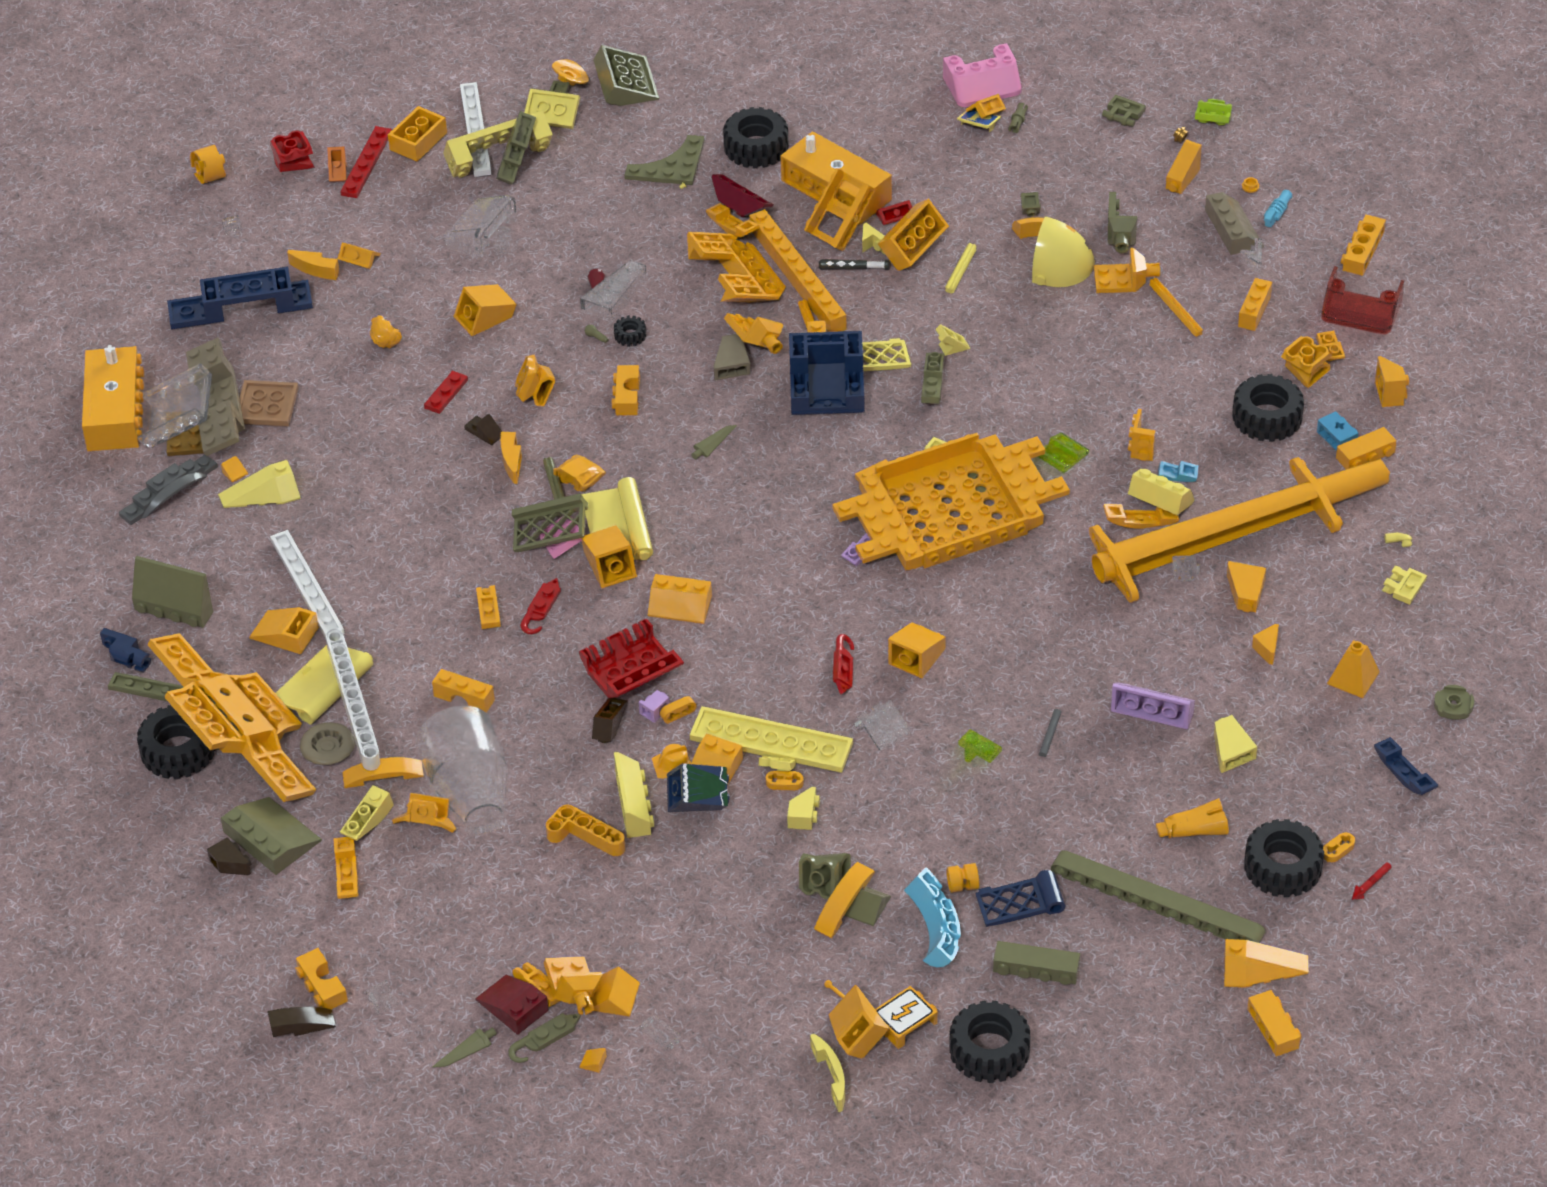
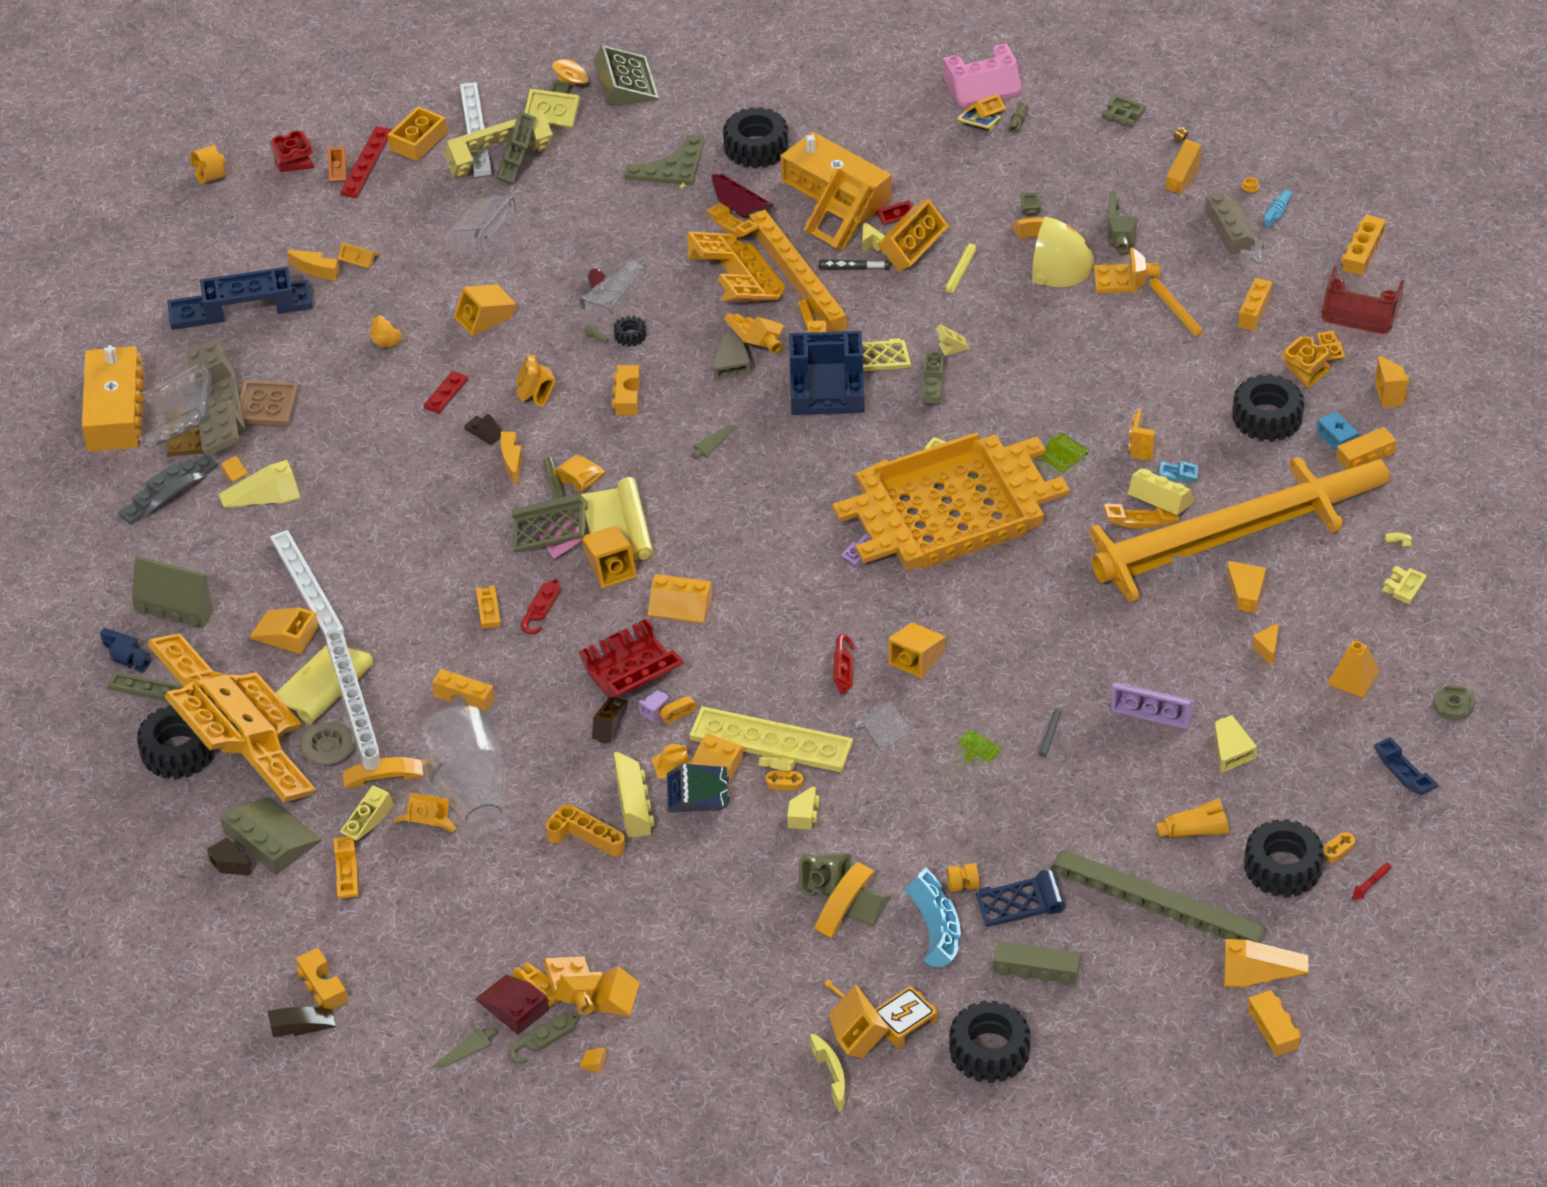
(1214, 111): lime slope -> none

